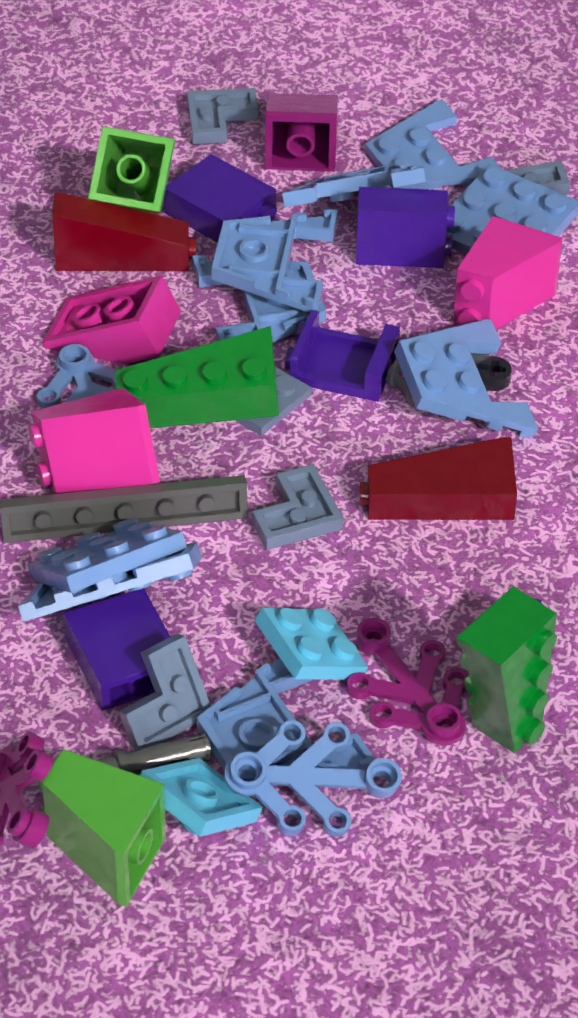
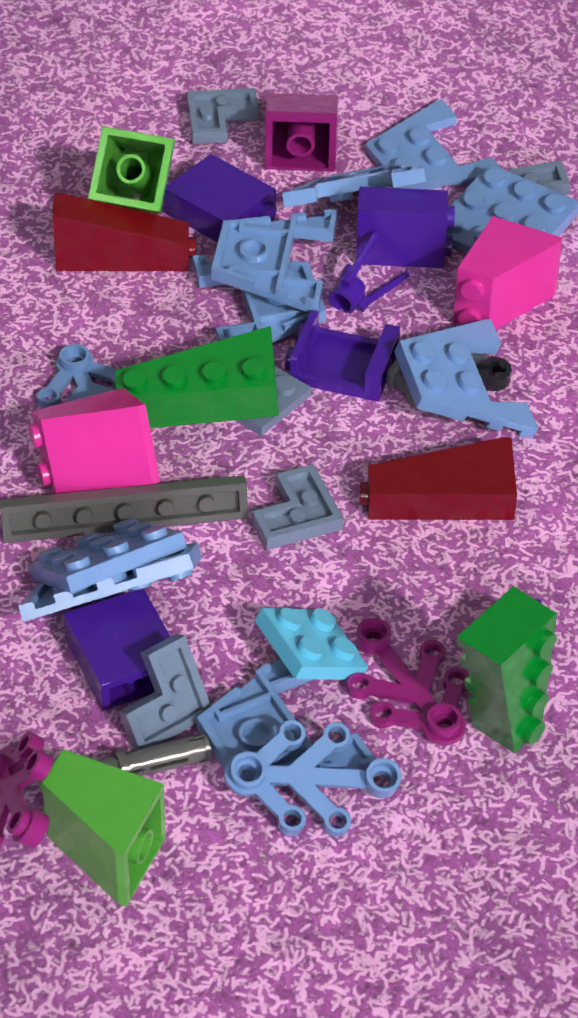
(117, 322): dark pink slope -> none
(202, 798): medium azure plate -> none
(350, 290): none -> dark purple plant

